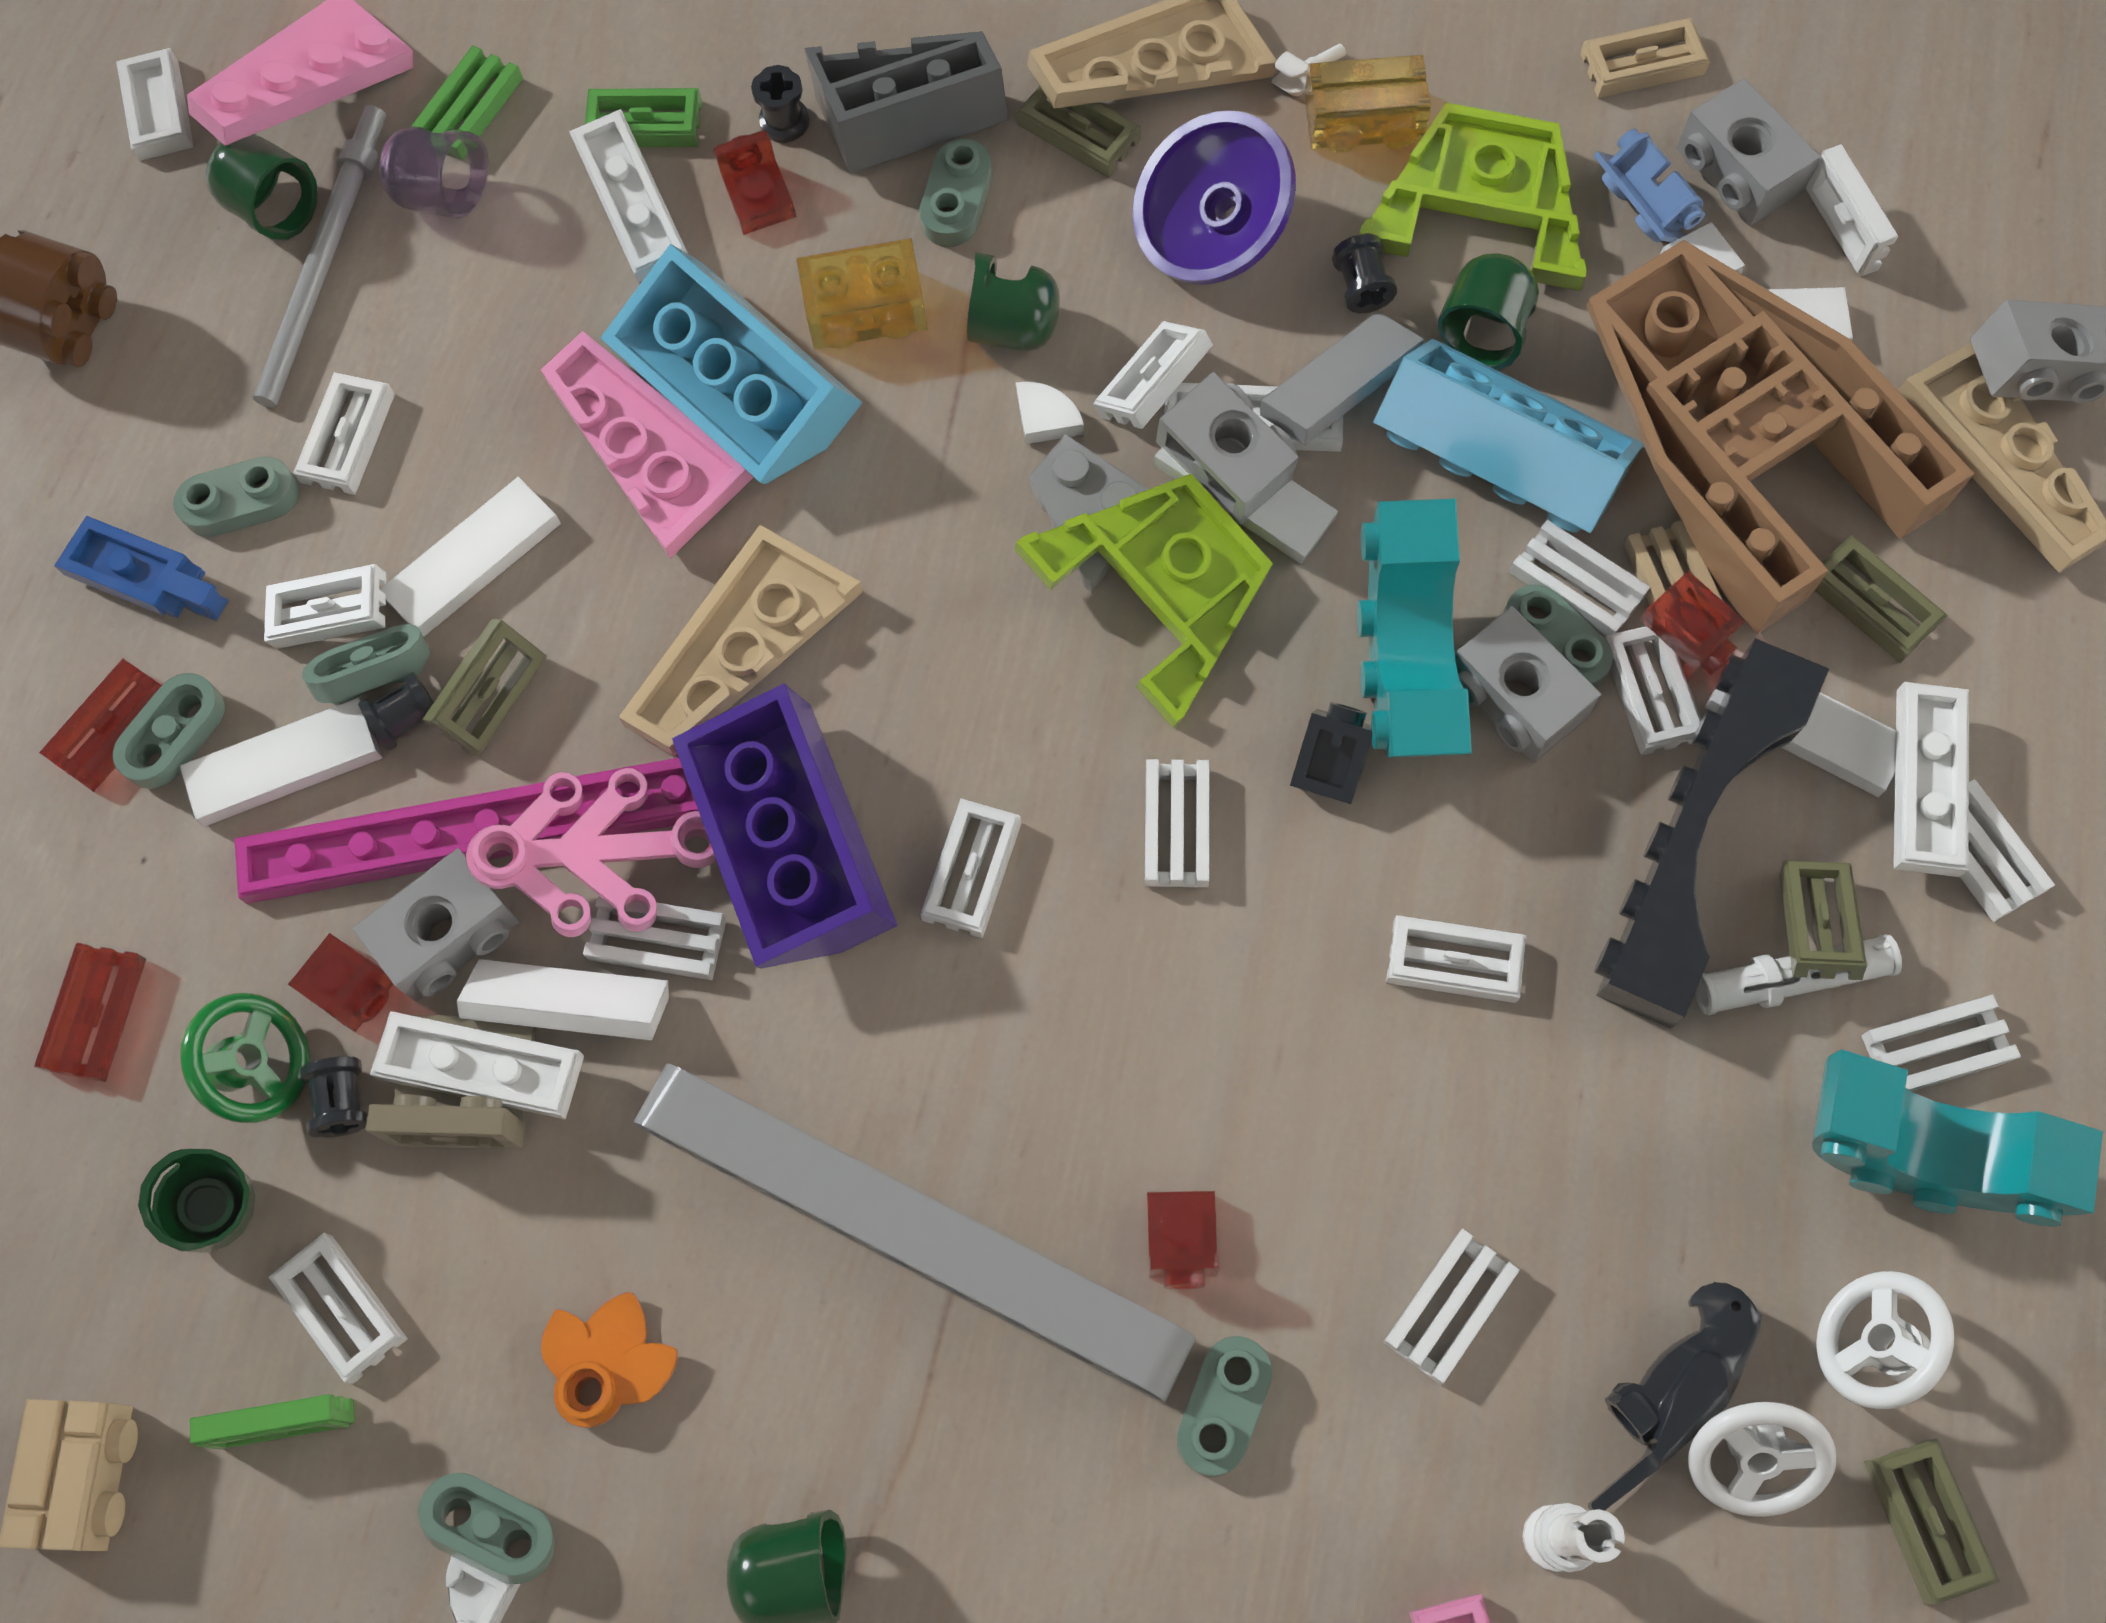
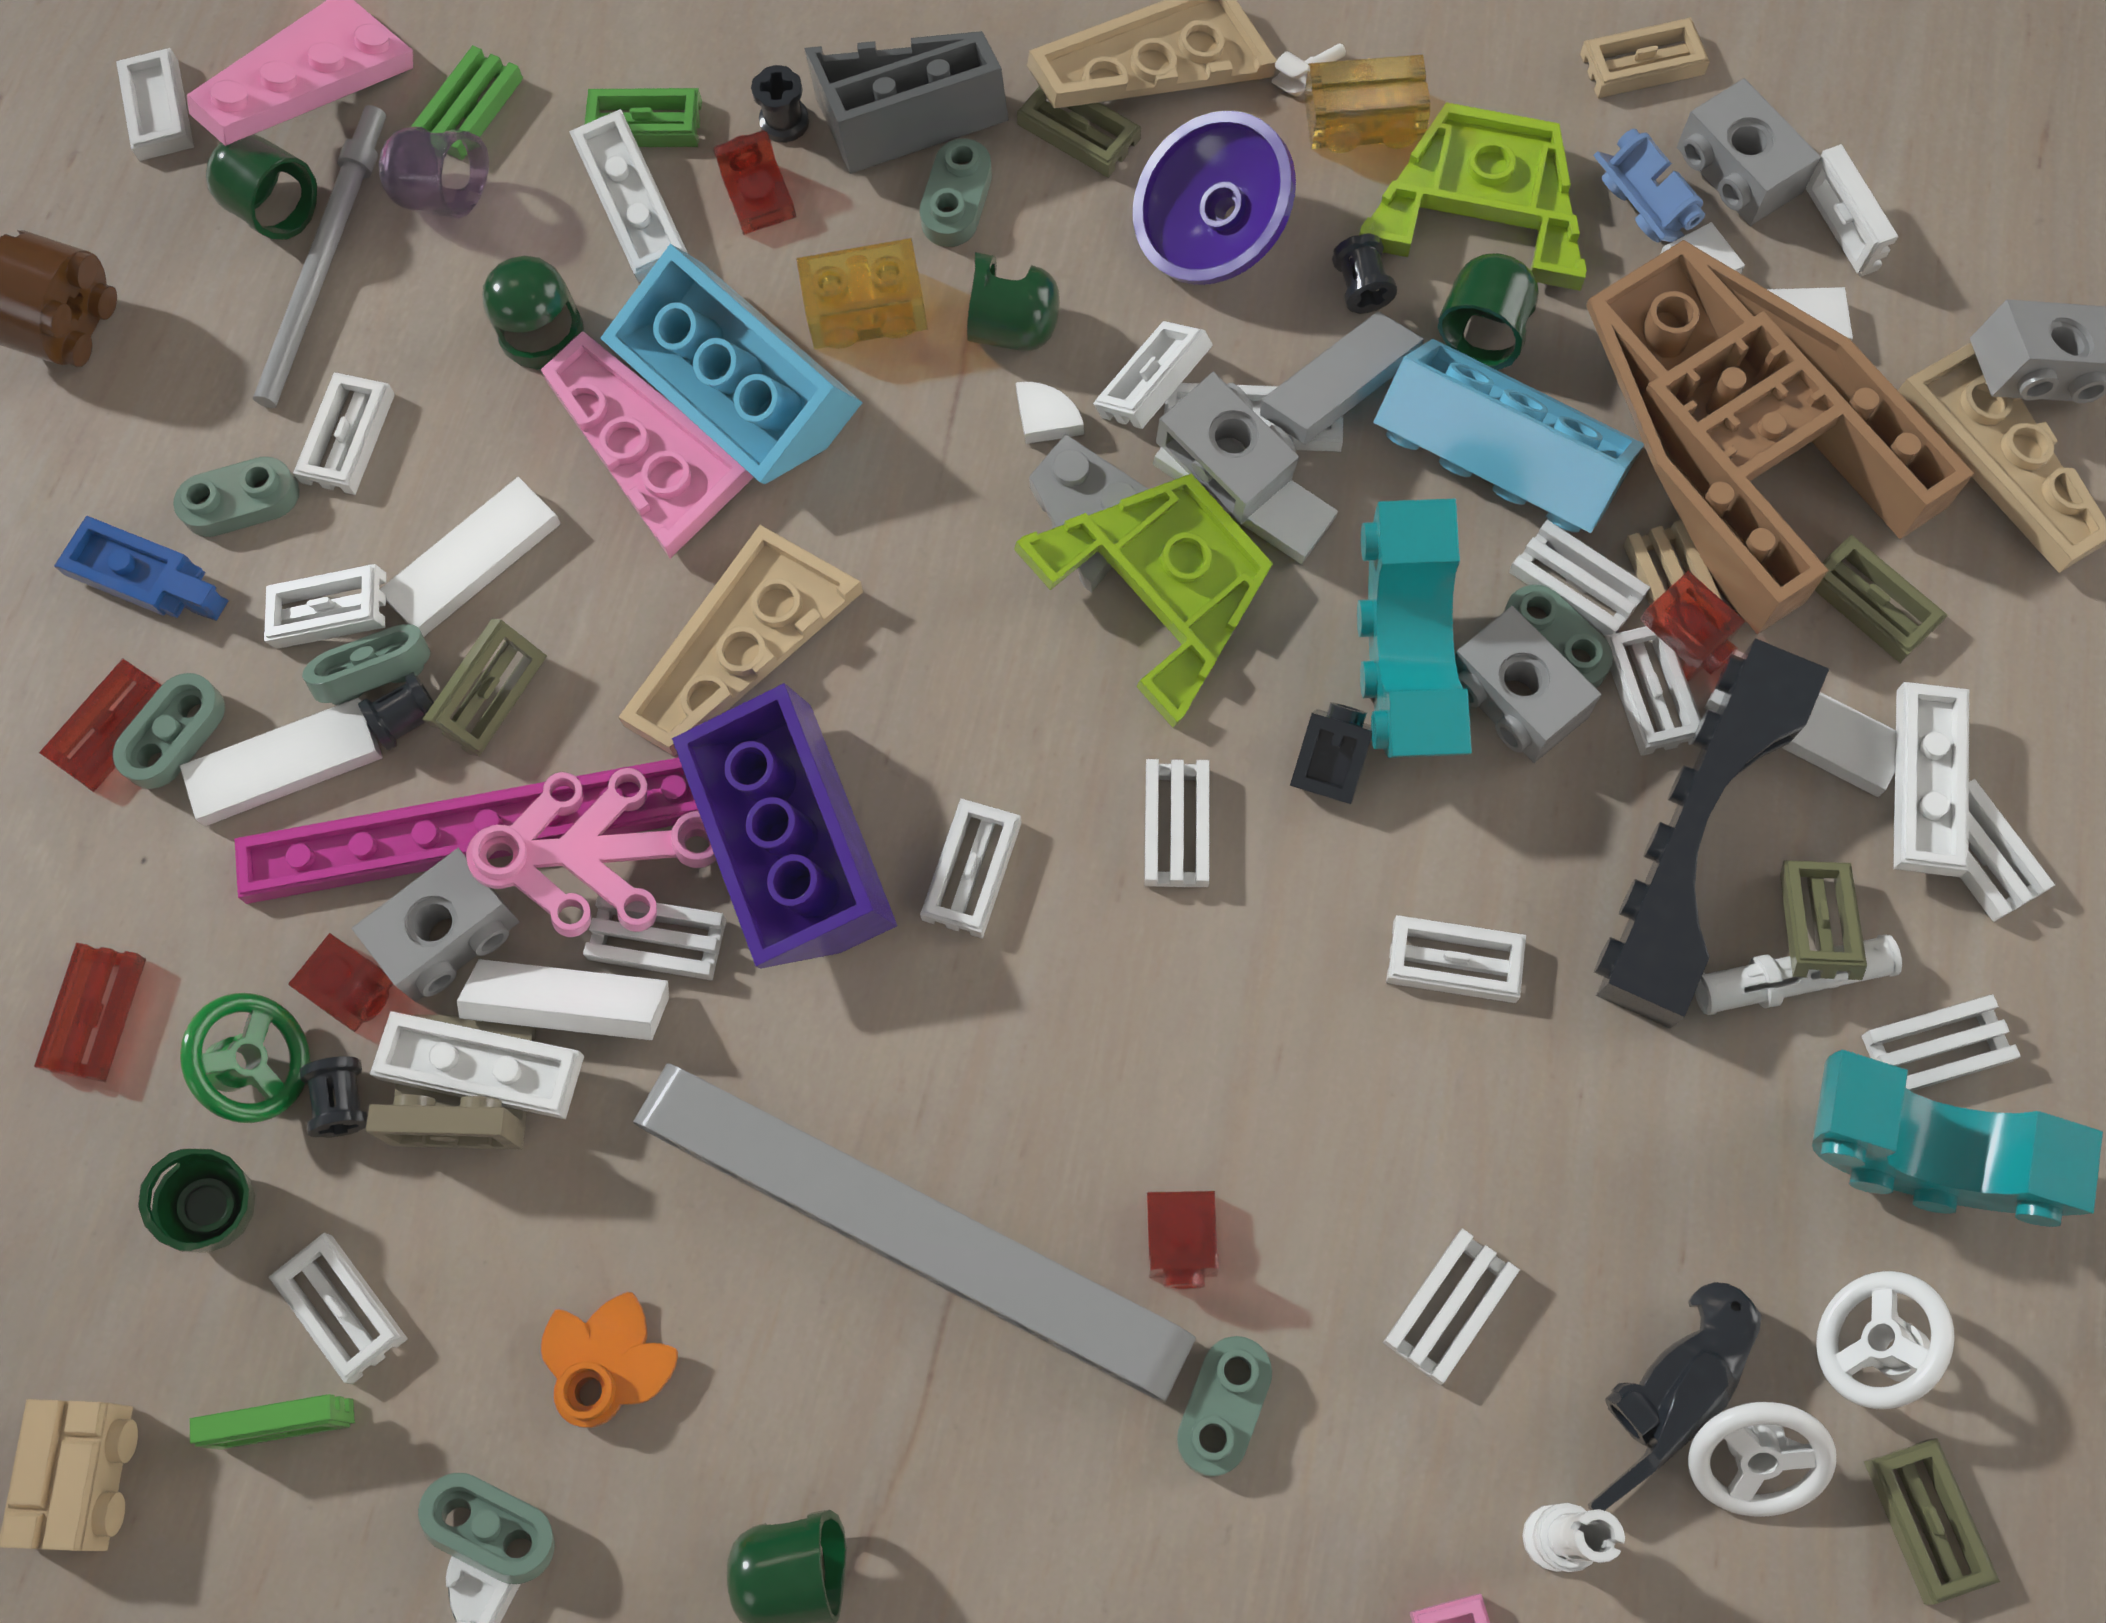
(524, 297): none -> dark green helmet

